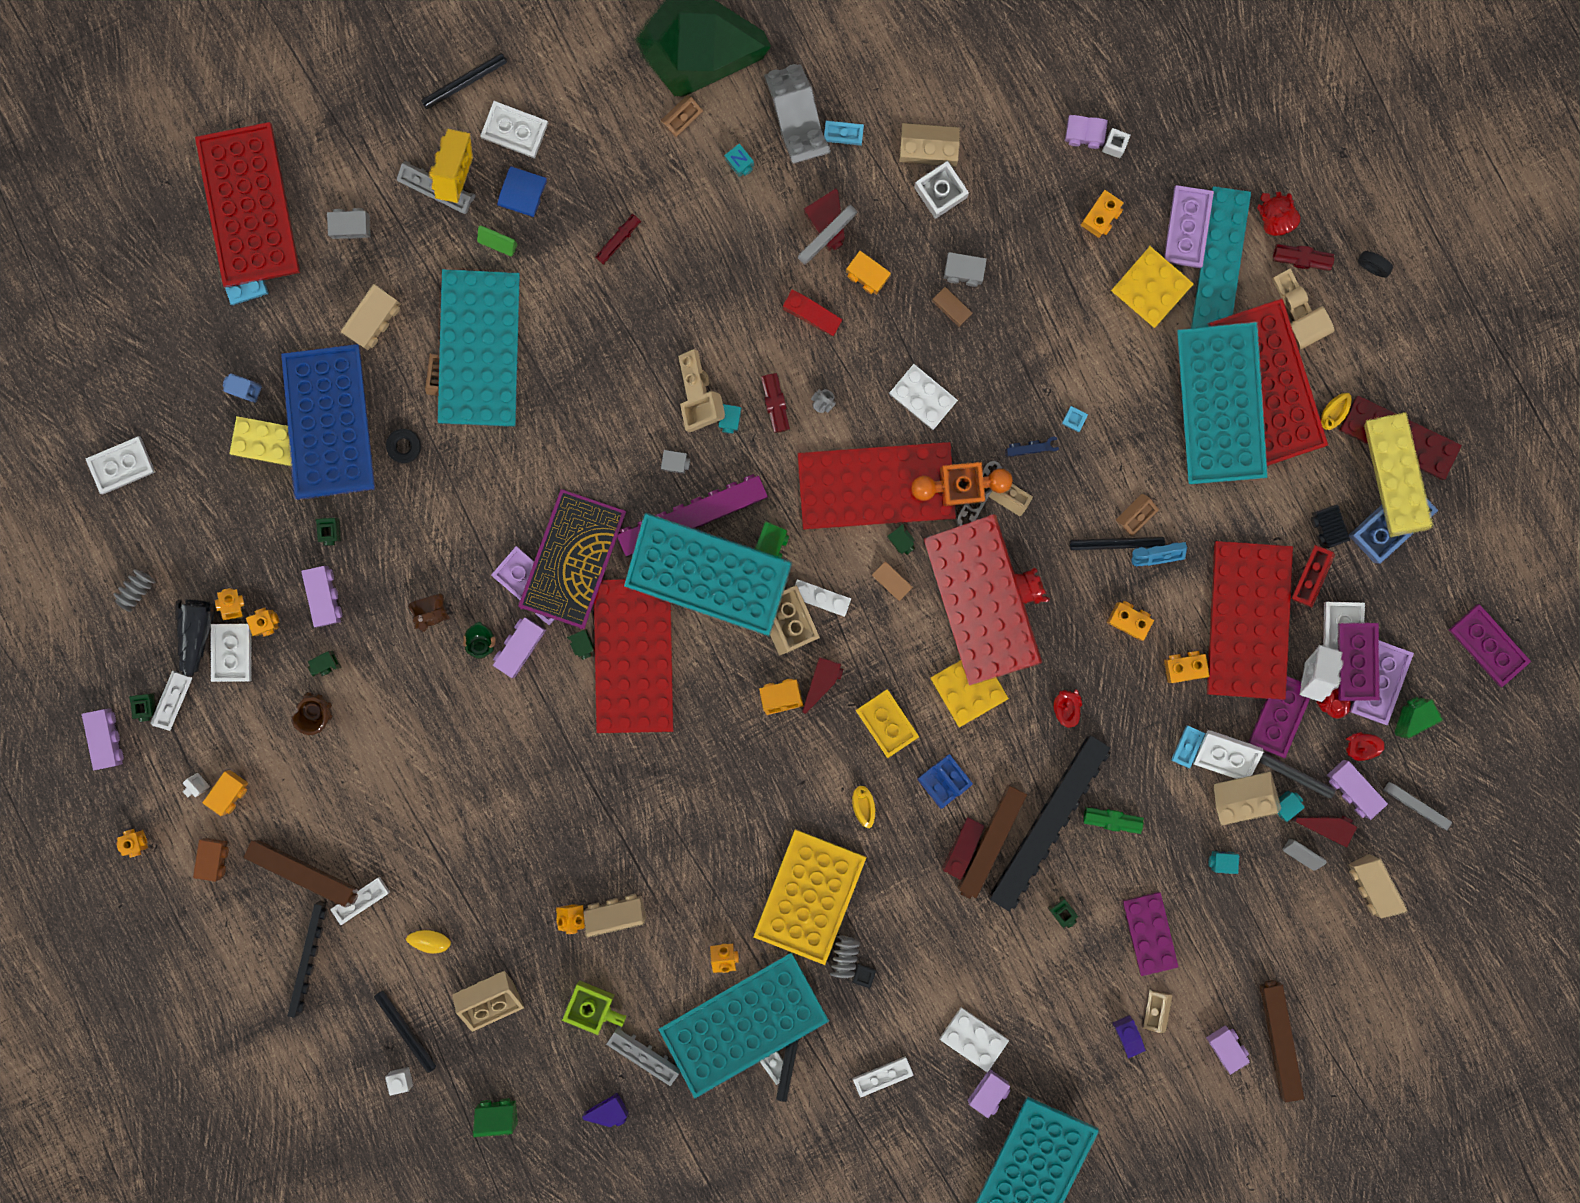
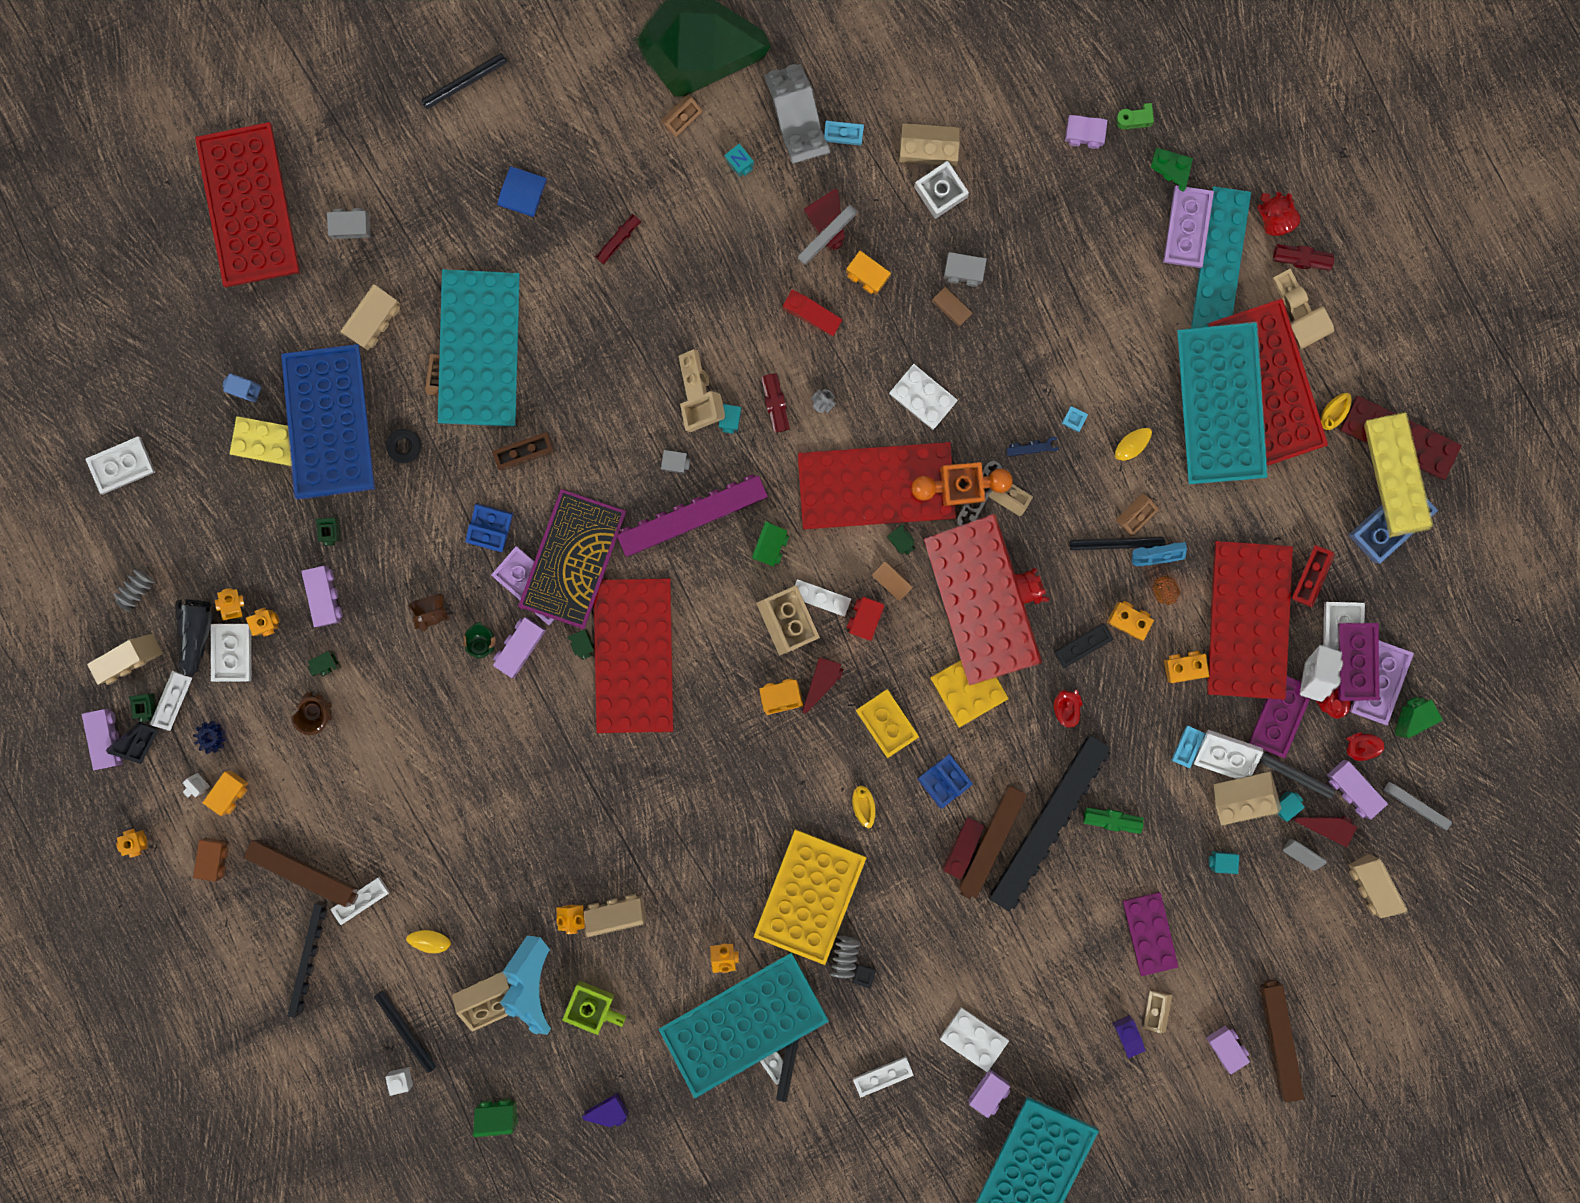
(124, 658): none -> tan wedge
(134, 743): none -> black wing
(206, 743): none -> clear blue gear
(246, 291): medium azure plate -> none
(421, 181): light grey hinge -> none
(451, 165): yellow brick -> none
(489, 527): none -> blue slope
(496, 241): bright green slope -> none
(514, 129): white plate -> none
(523, 451): none -> reddish brown brick
(524, 975): none -> medium azure arch
(643, 1056): light grey hinge -> none
(707, 574): teal plate -> none
(865, 618): none -> red brick
(1059, 908): dark green window -> none
(1083, 645): none -> black tile
(1102, 213): light orange brick -> none
(1116, 143): white brick -> none
(1133, 444): none -> yellow arm
(1135, 119): none -> bright green leg
(1152, 287): yellow plate -> none
(1166, 590): none -> clear orange head
(1172, 166): none -> green wing
(1330, 526): black brick -> none
(1375, 264): black tyre -> none
(1489, 645): magenta plate -> none

